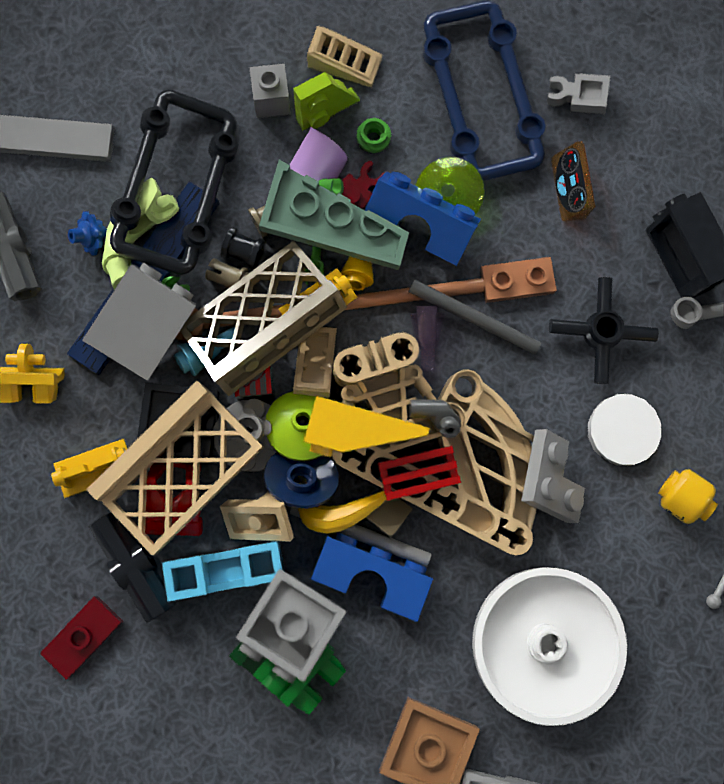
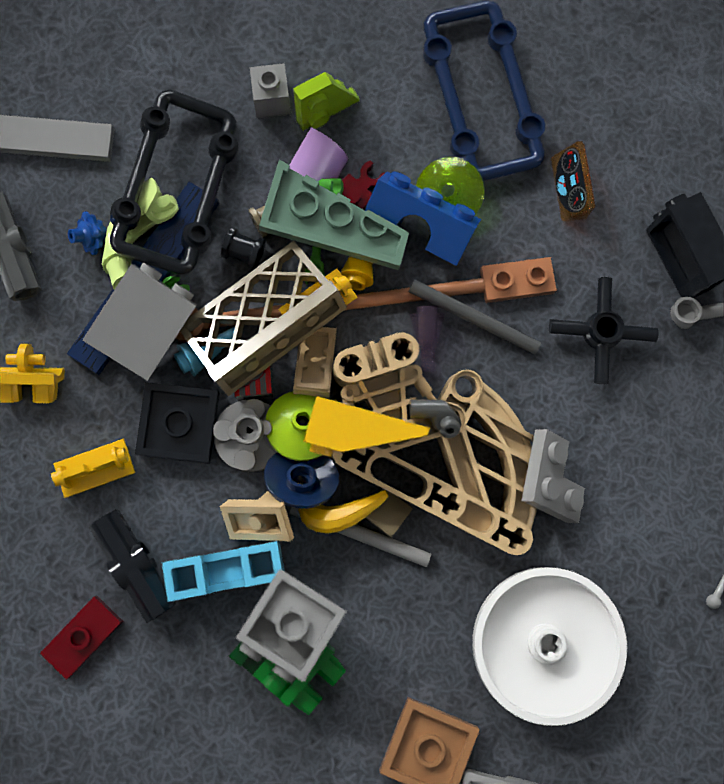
(148, 450): tan fence -> none
(181, 503): red piece -> none
(228, 276): dark tan pin -> none
(328, 64): tan slope -> none
(373, 125): bright green plate -> none
(404, 586): blue arch -> none
(451, 466): red tile -> none
(585, 94): light grey plate -> none
(624, 429): white tile -> none
(688, 496): yellow head -> none

